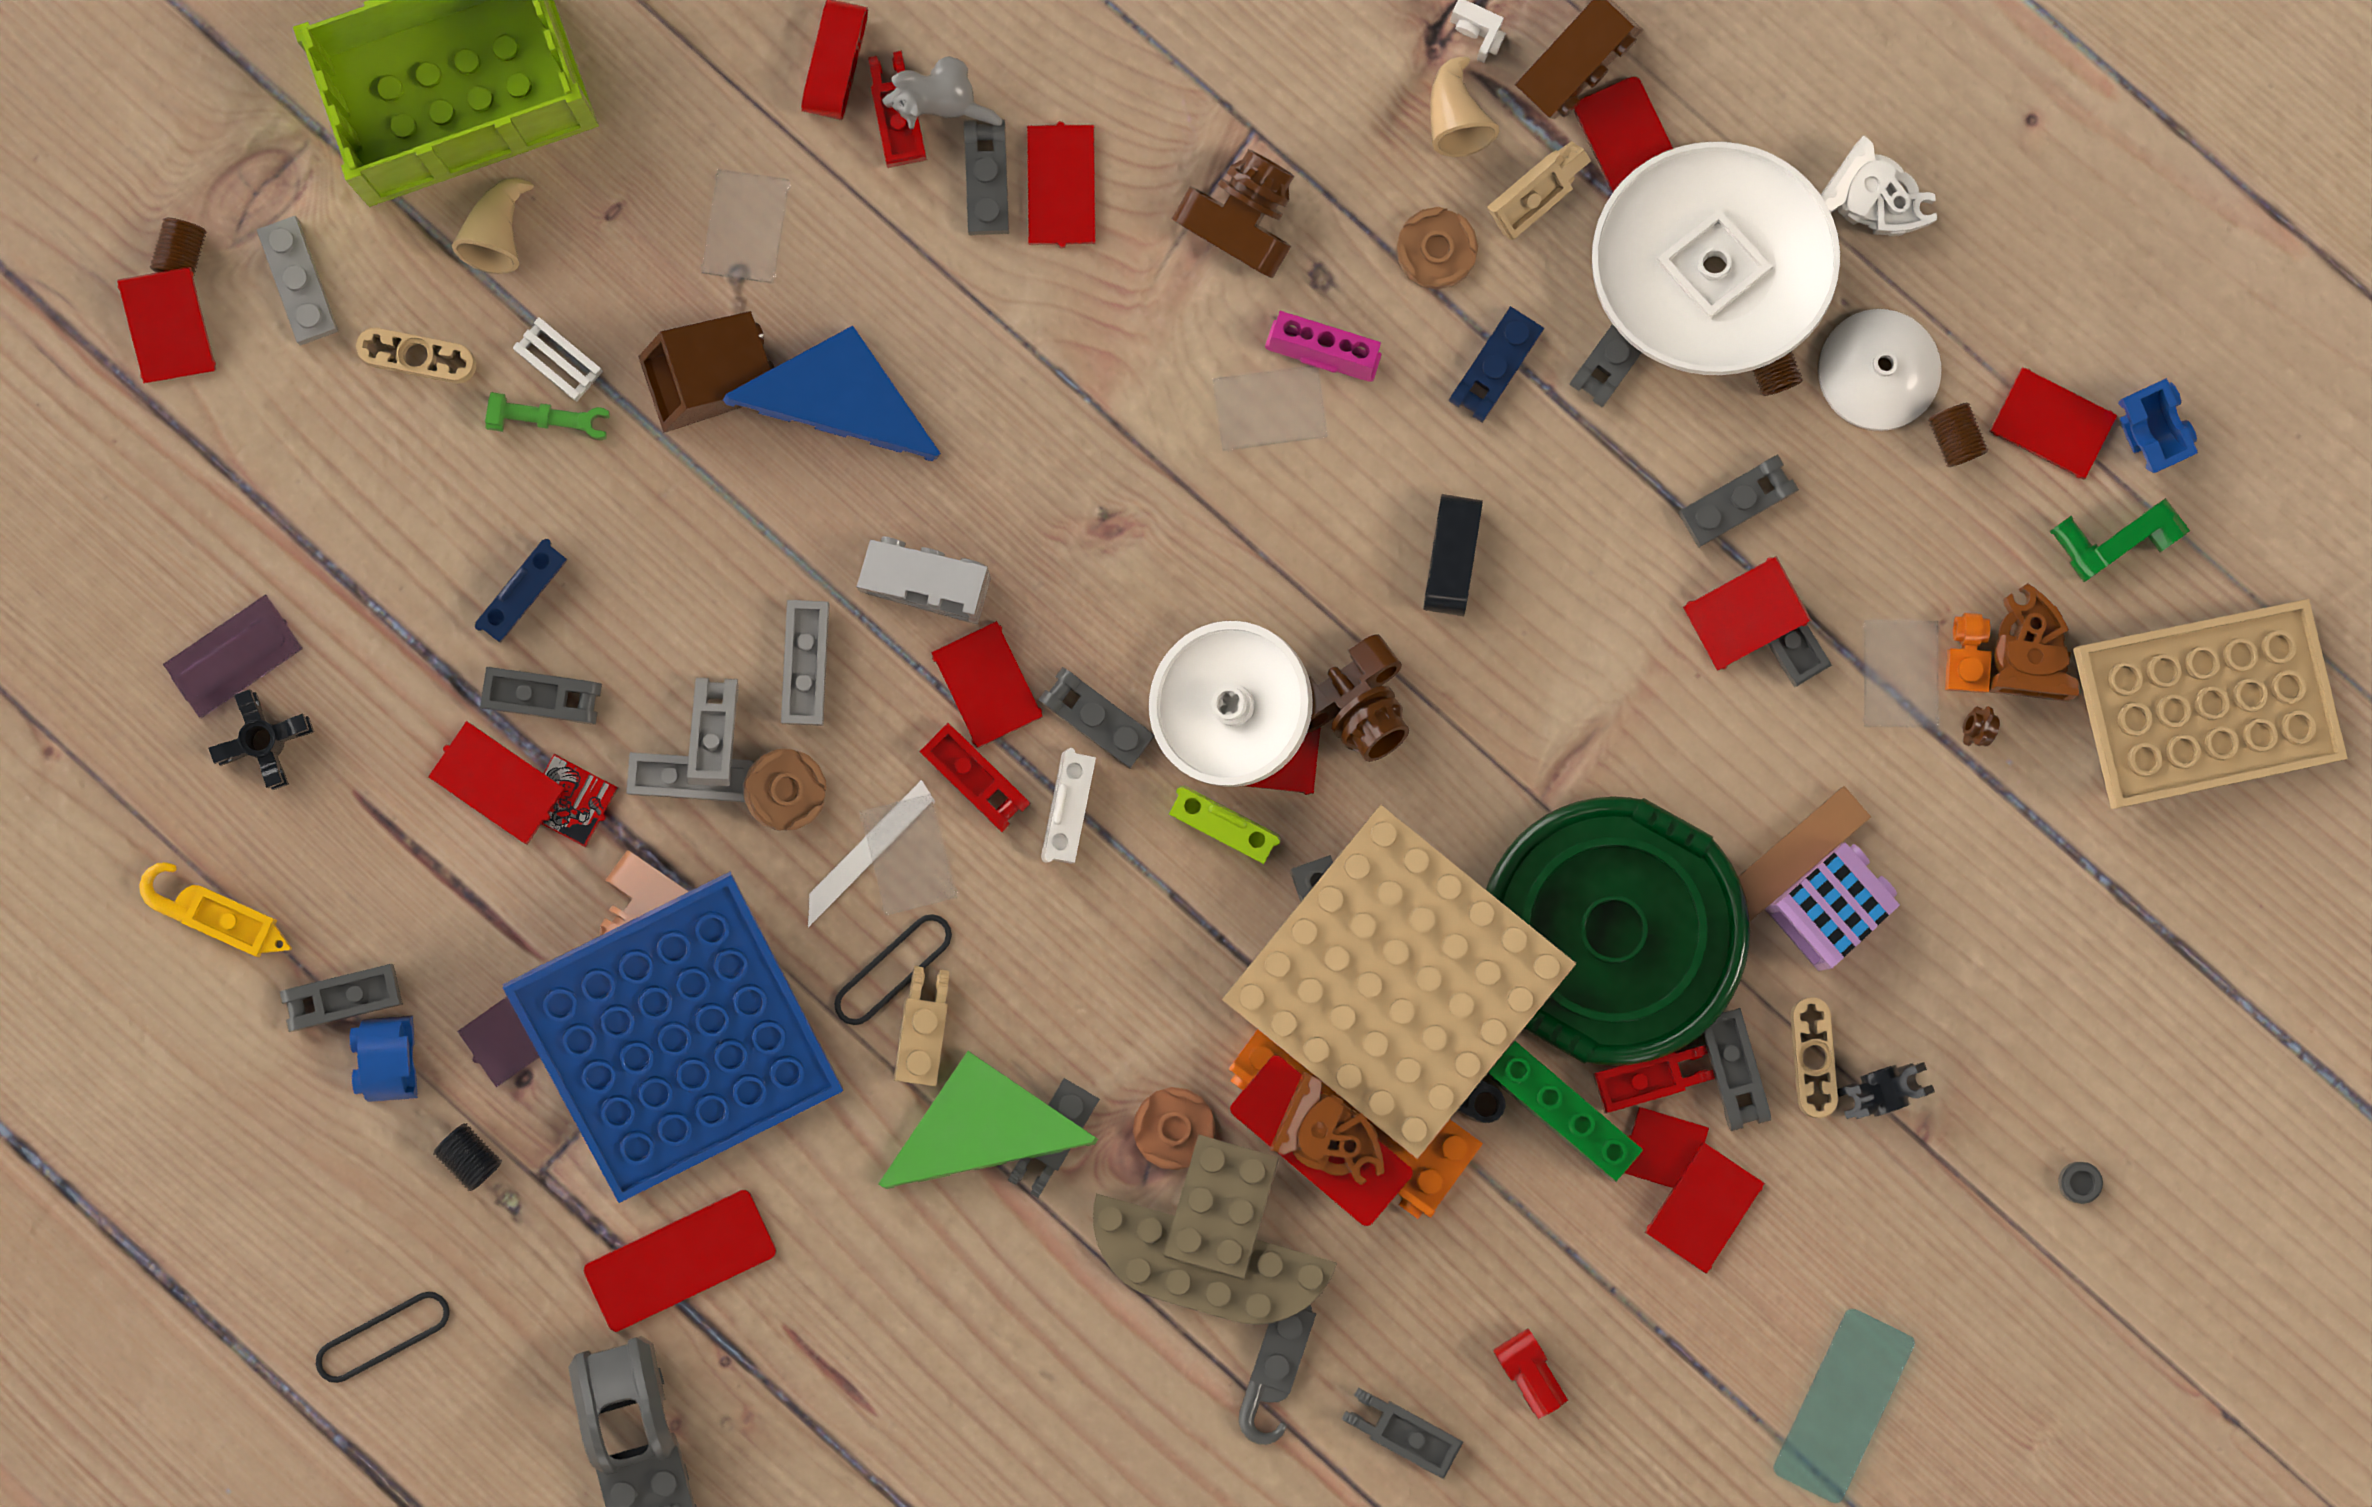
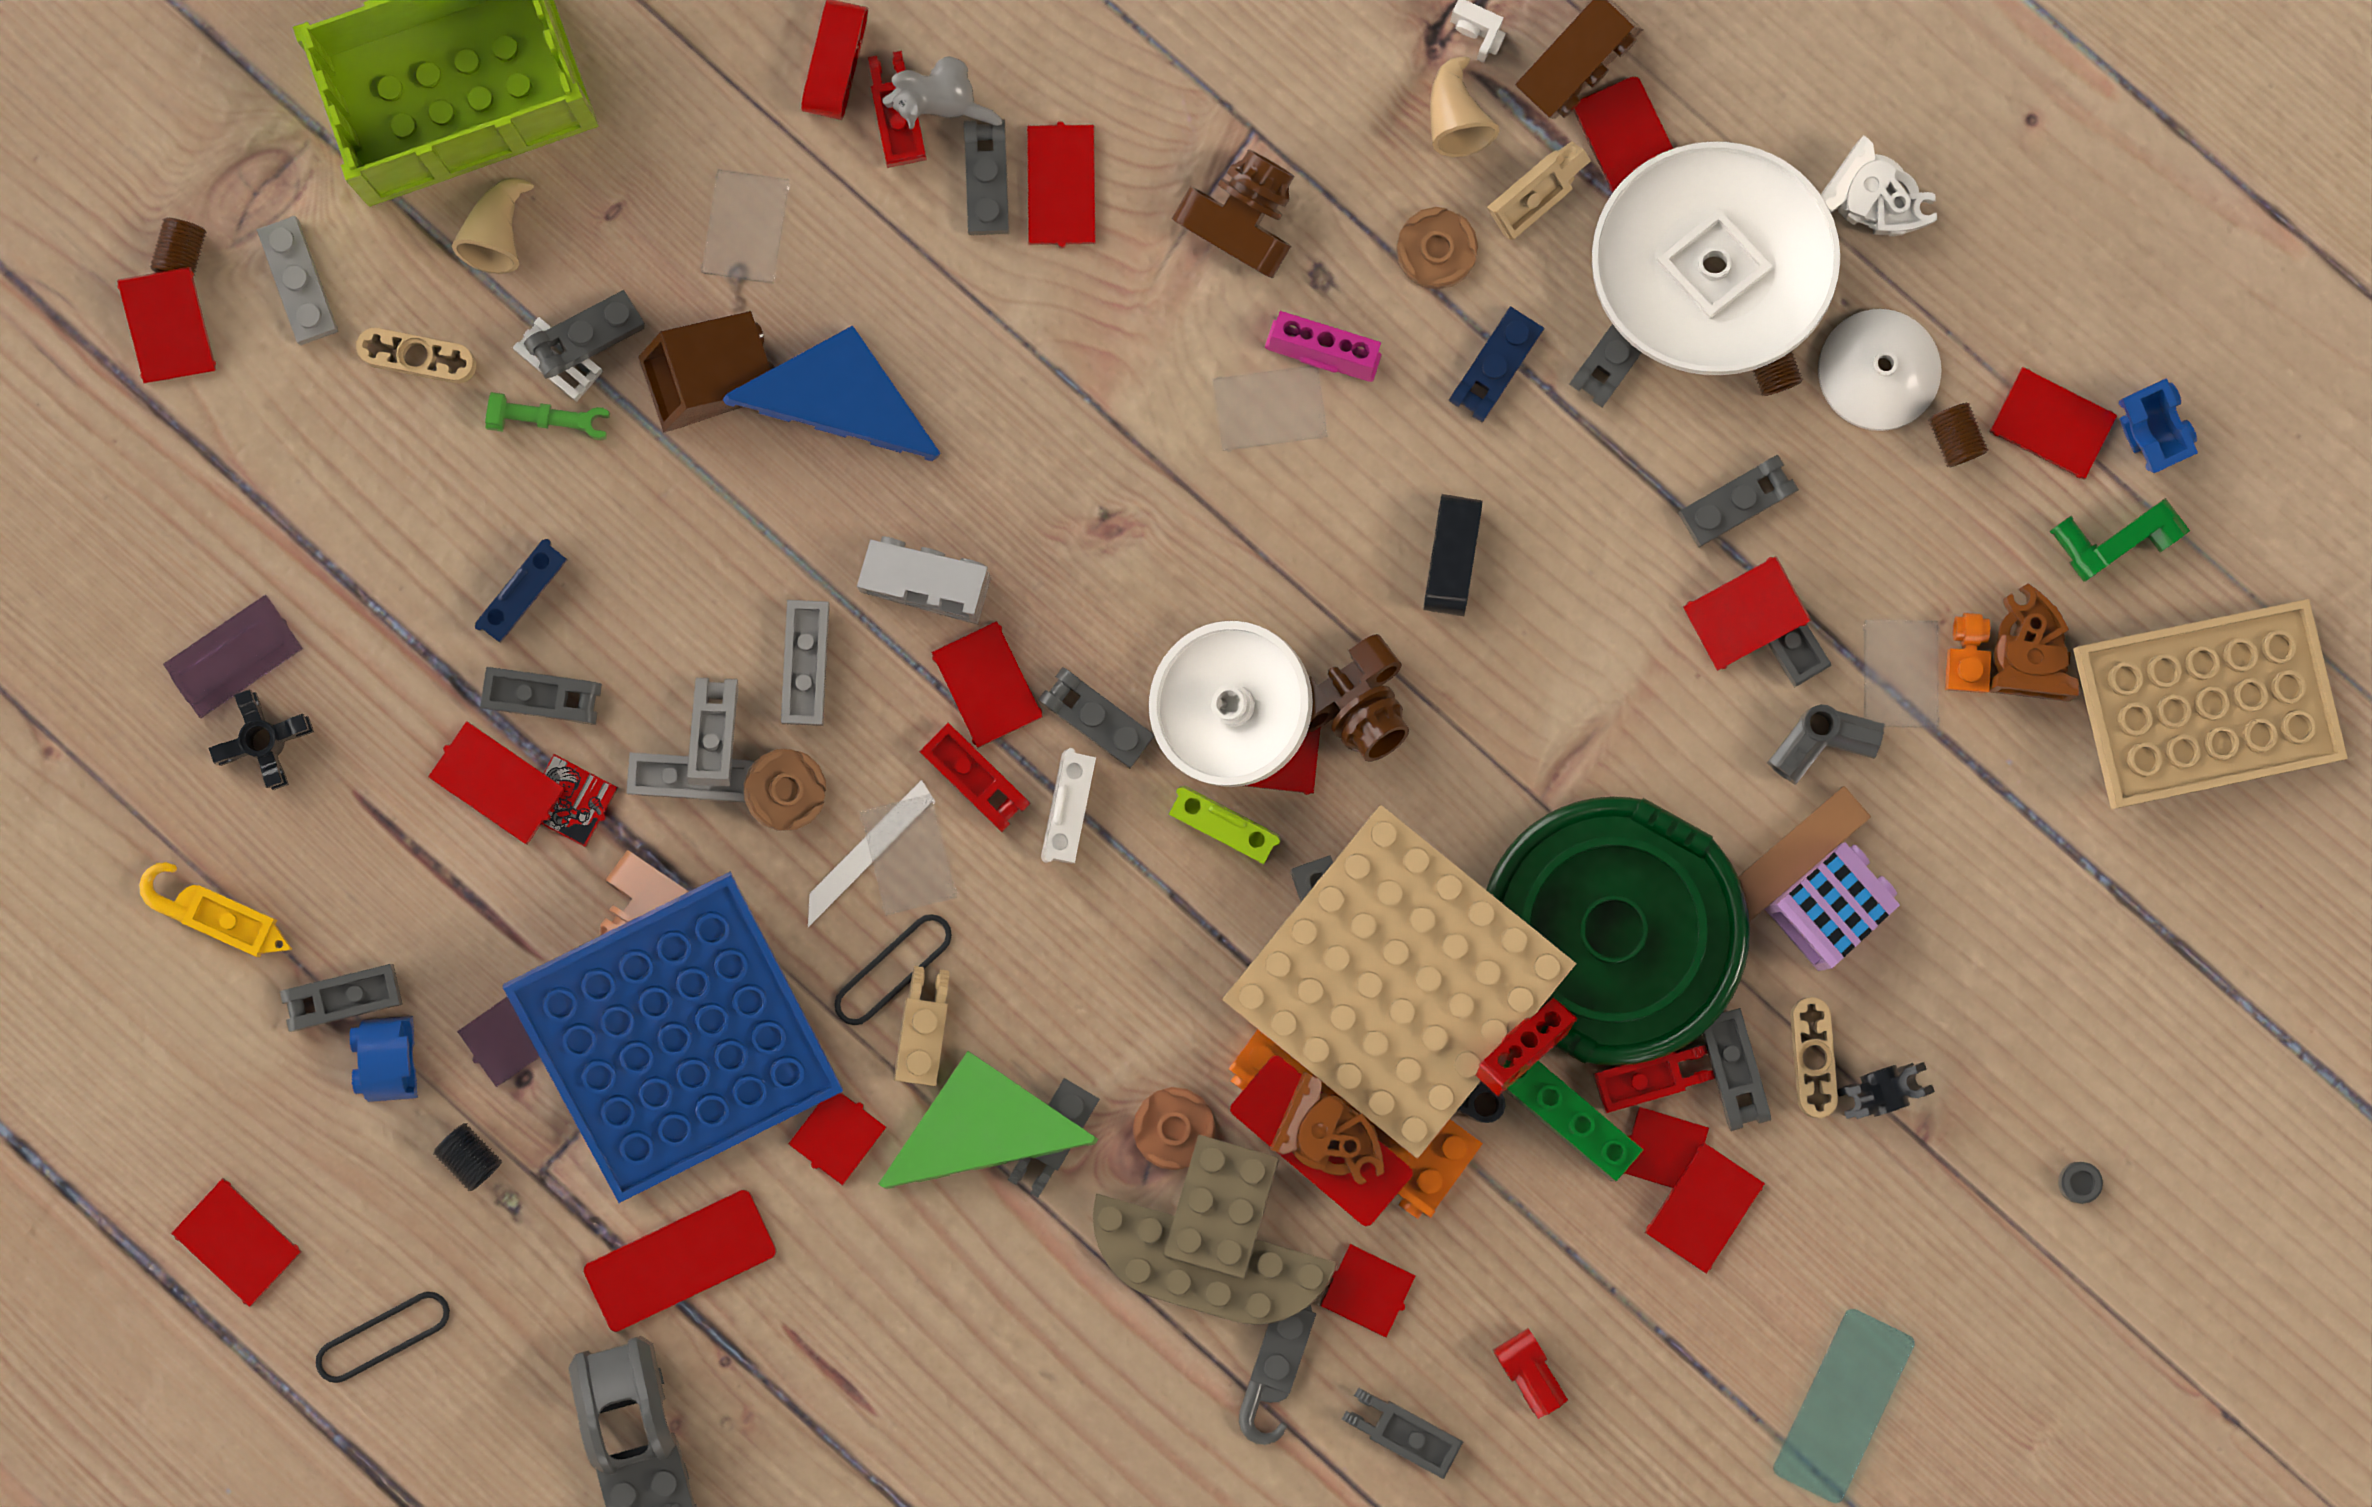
(236, 1242): none -> red piece
(585, 334): none -> dark grey plate
(837, 1136): none -> red piece
(1368, 1290): none -> red piece
(1525, 1046): none -> red piece
(1844, 733): none -> dark grey piece
(1980, 727): reddish brown plate -> none

